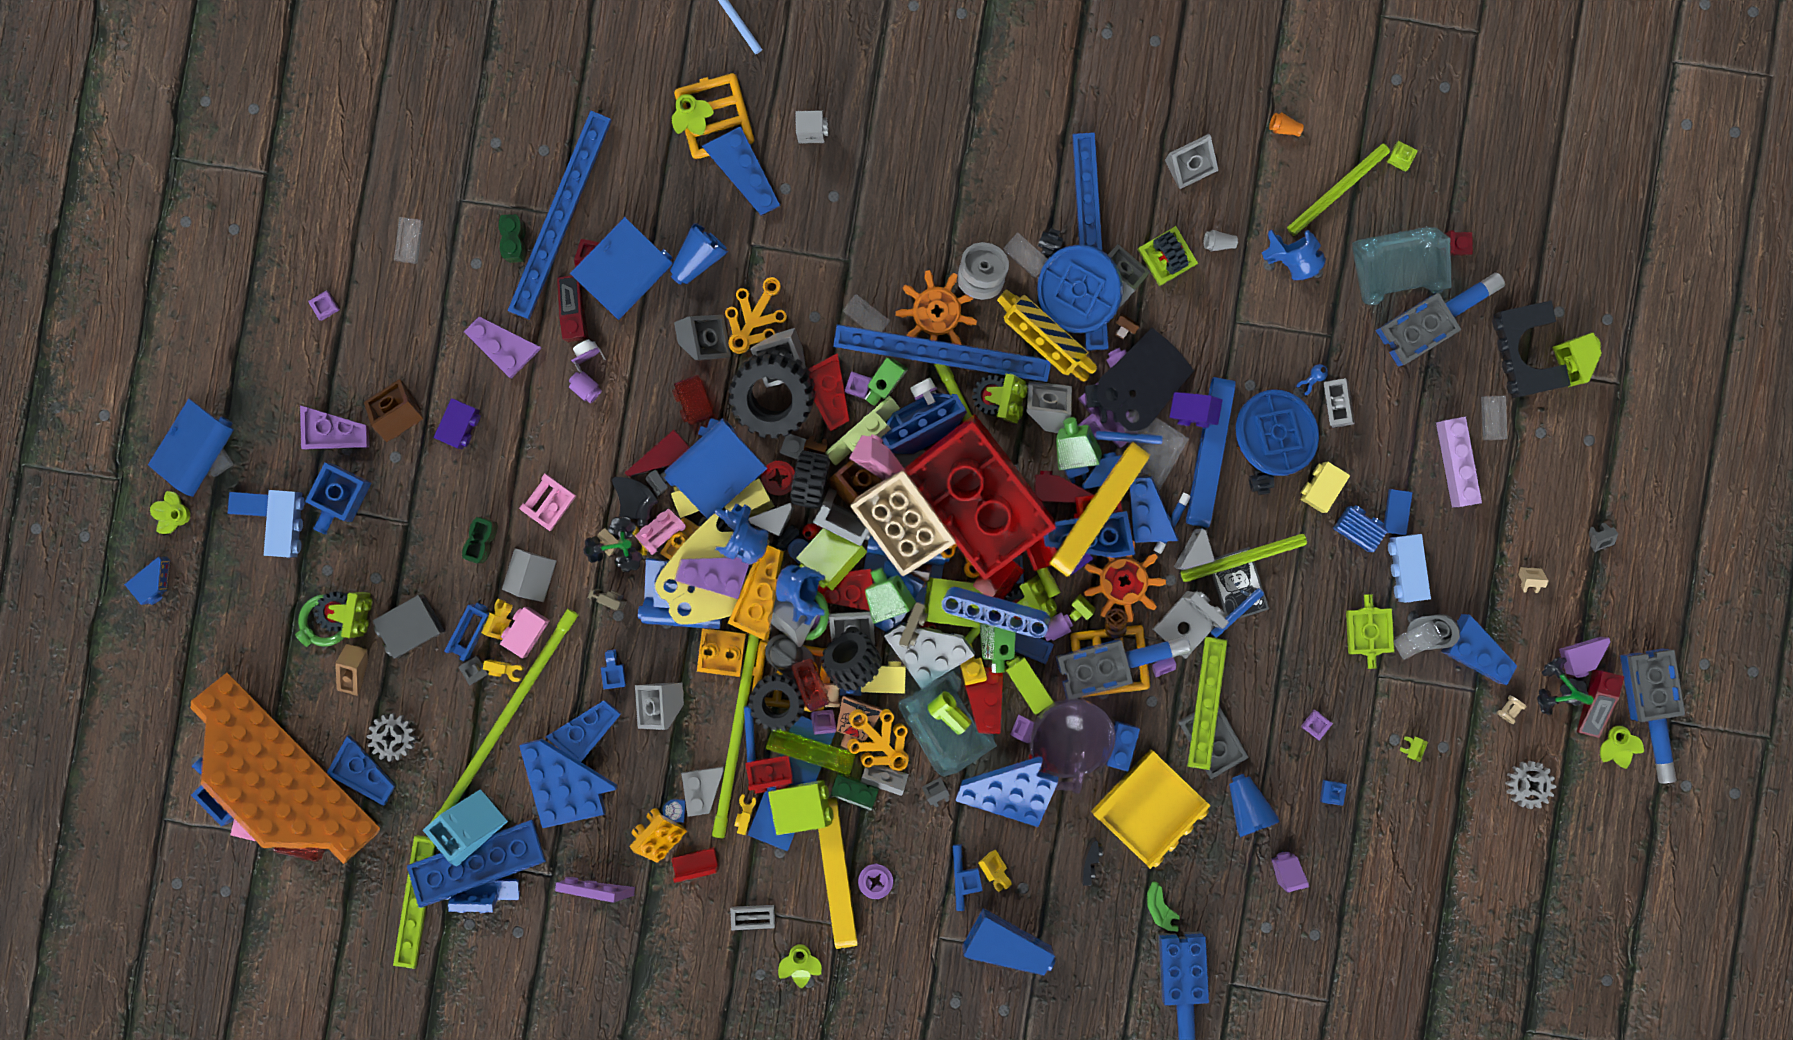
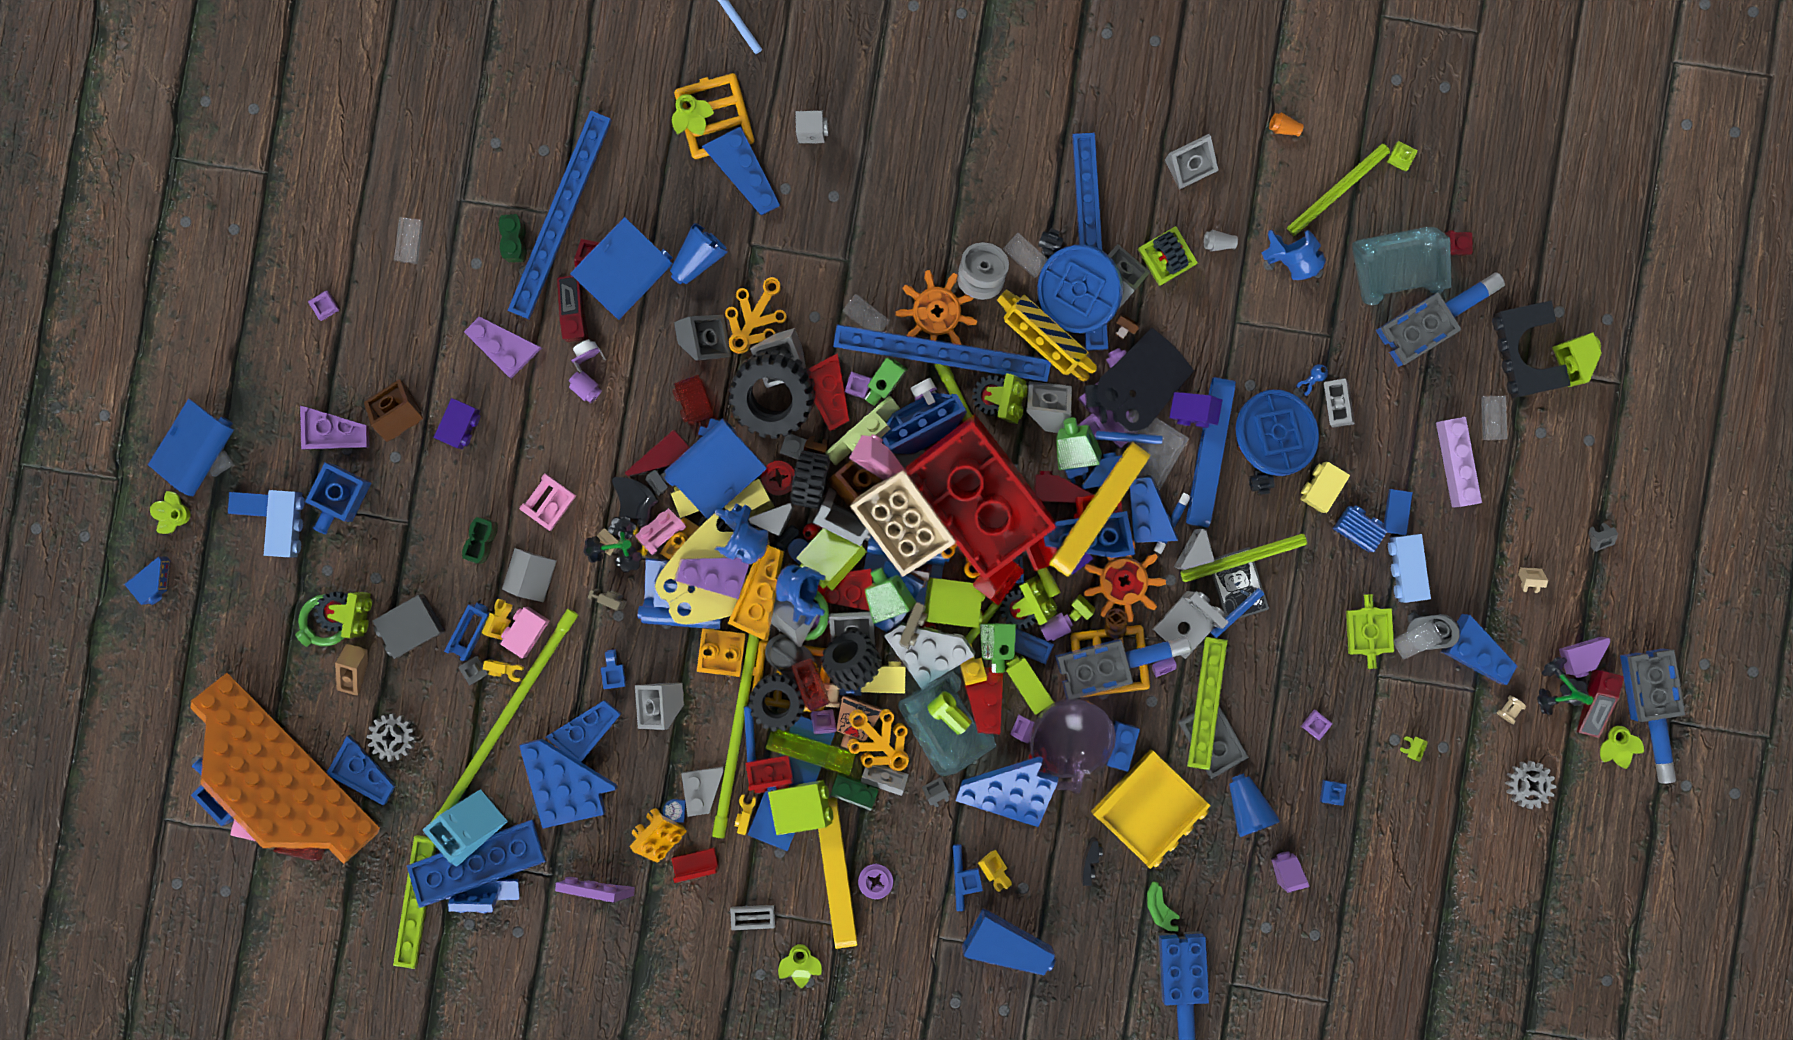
(1007, 610): blue beam -> none

